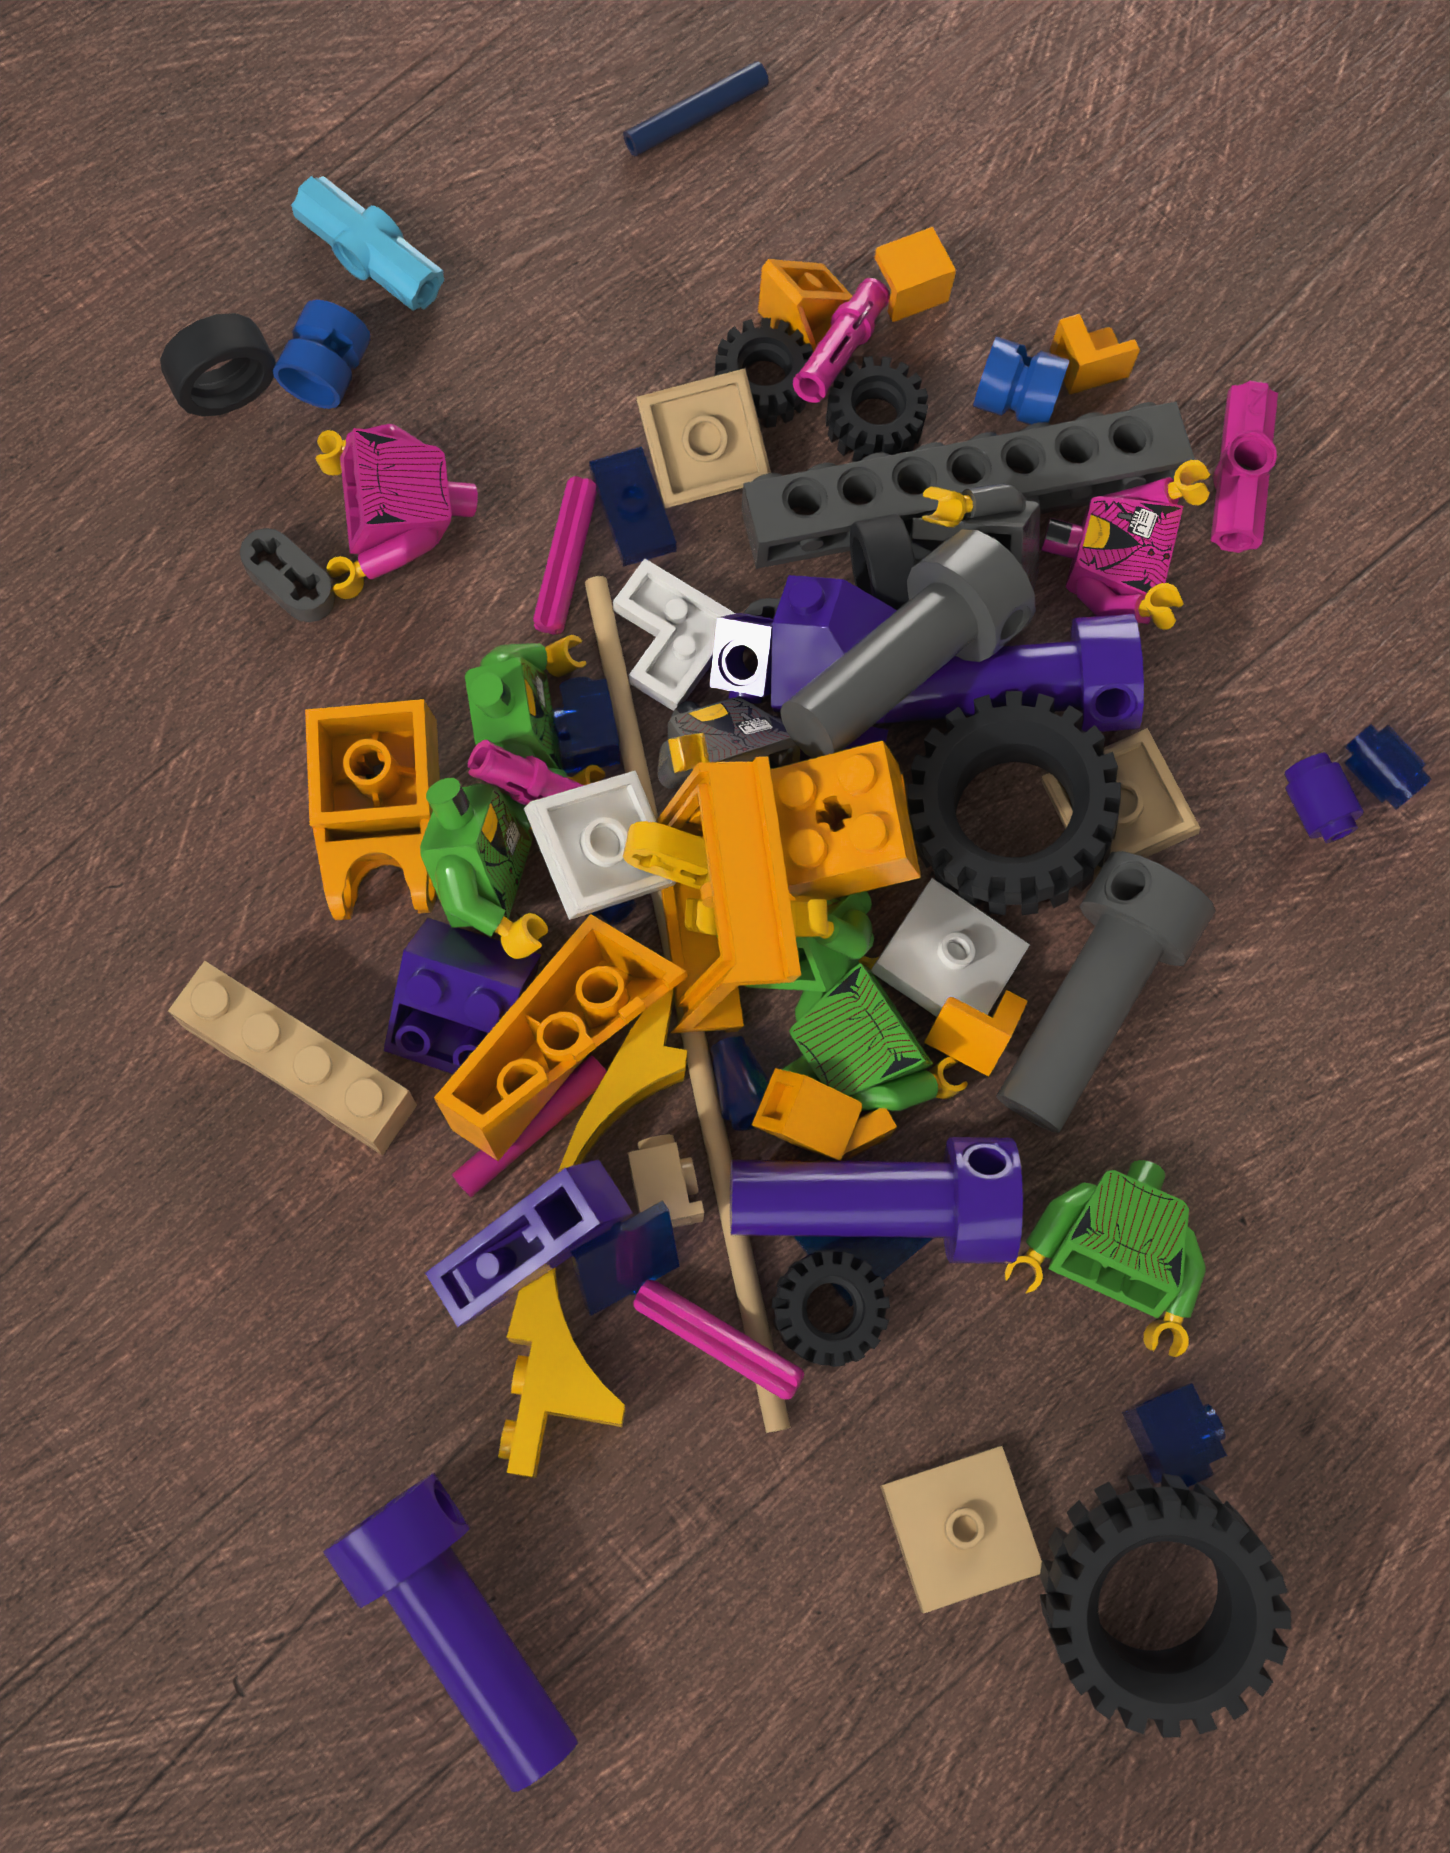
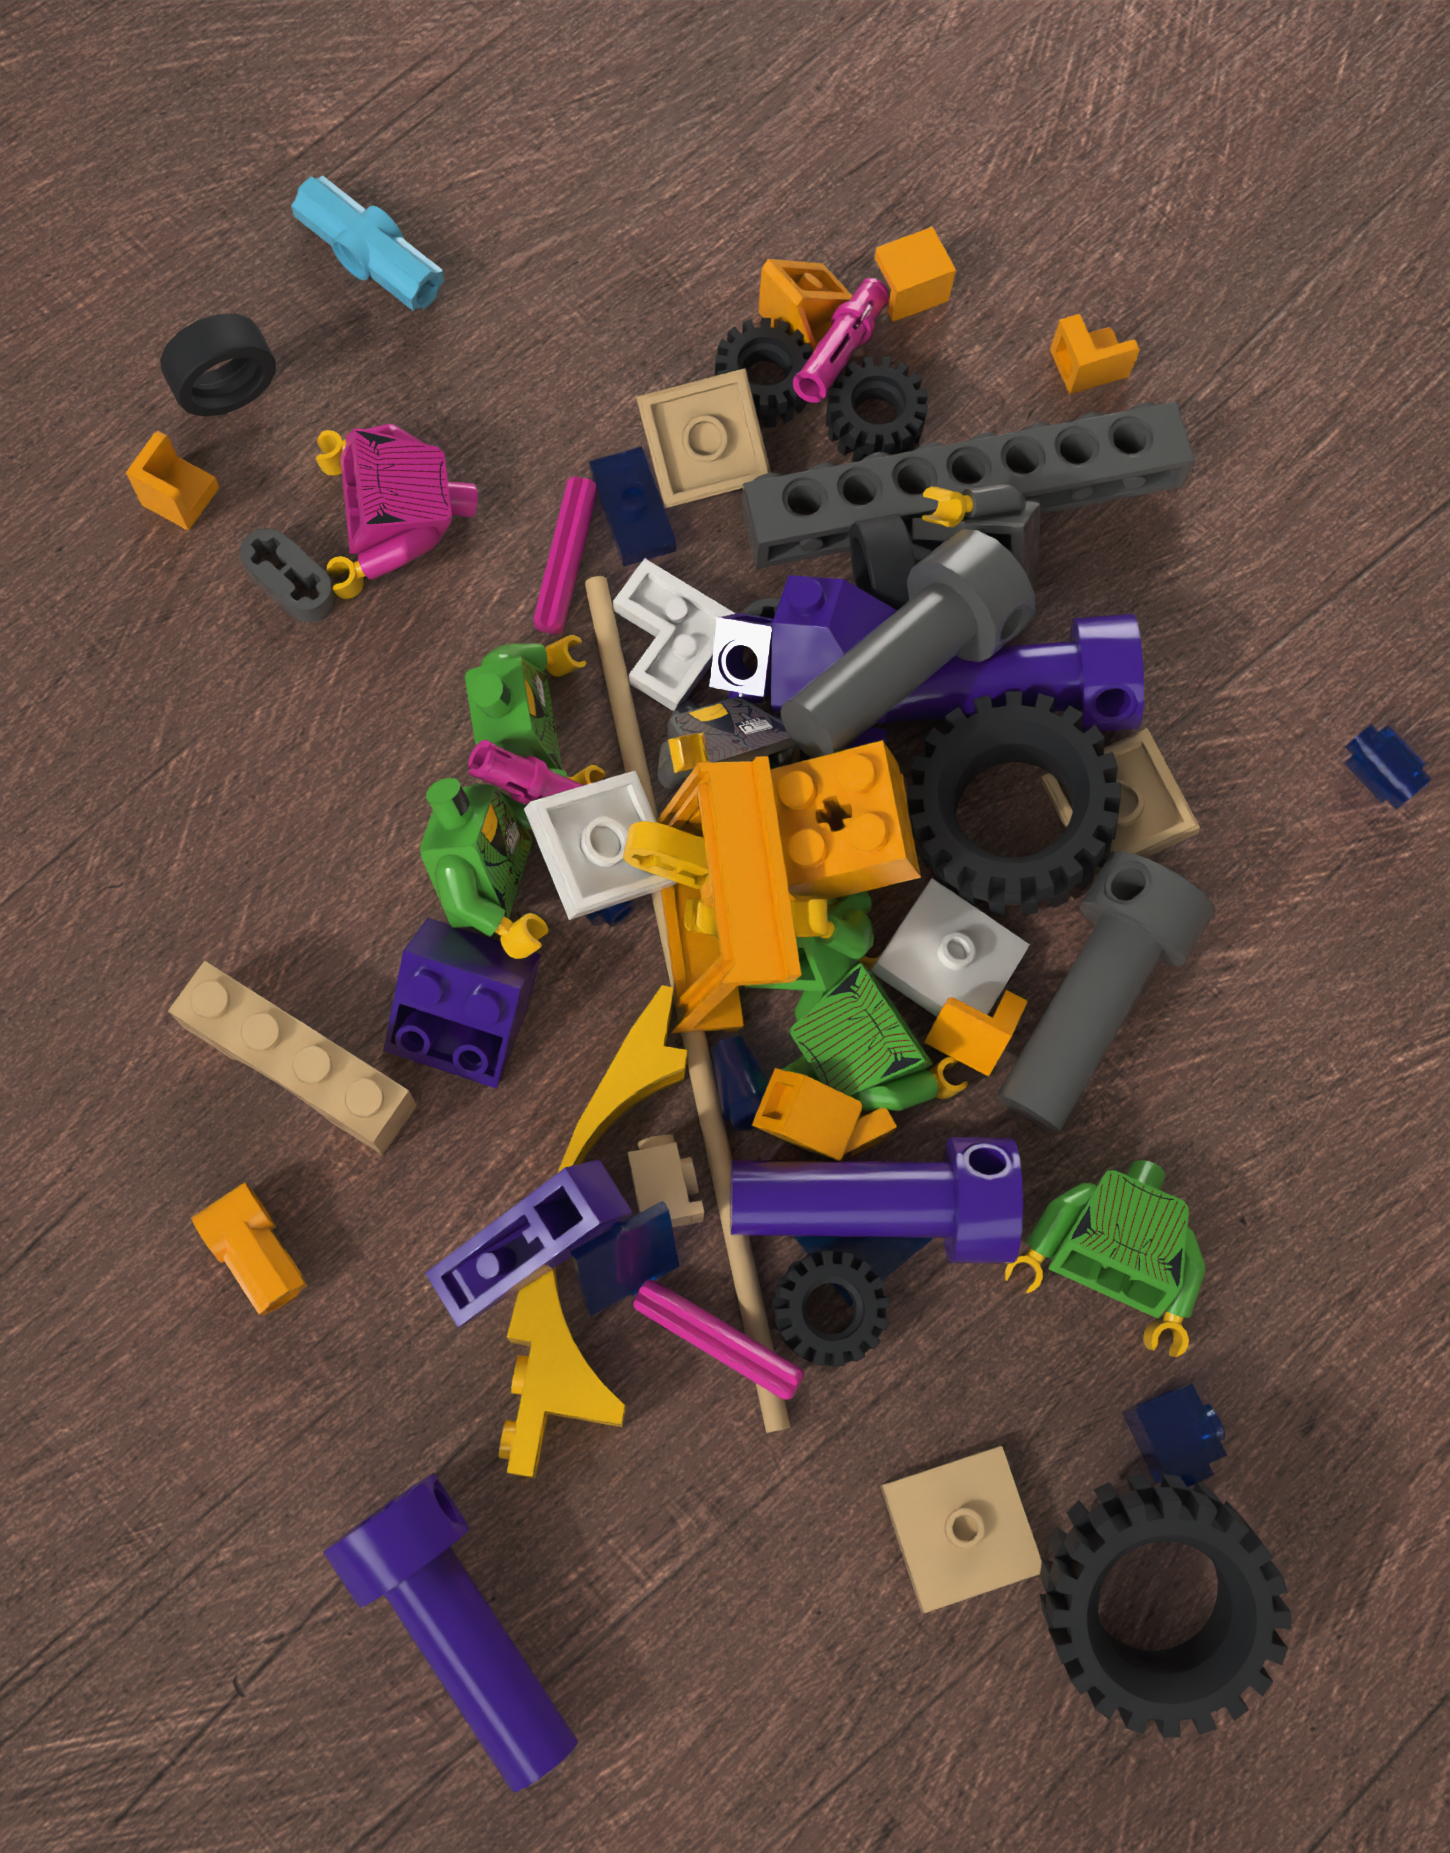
(170, 483): none -> light orange panel
(242, 1236): none -> light orange piece
(321, 354): blue wheel -> none
(377, 819): light orange brick -> none
(567, 1011): light orange wedge -> none
(576, 1089): dark pink piece -> none
(586, 725): clear blue brick -> none
(696, 108): dark blue piece -> none
(1020, 382): blue wheel -> none
(1127, 547): torso -> none
(1243, 492): dark pink piece -> none
(1323, 798): dark purple brick -> none

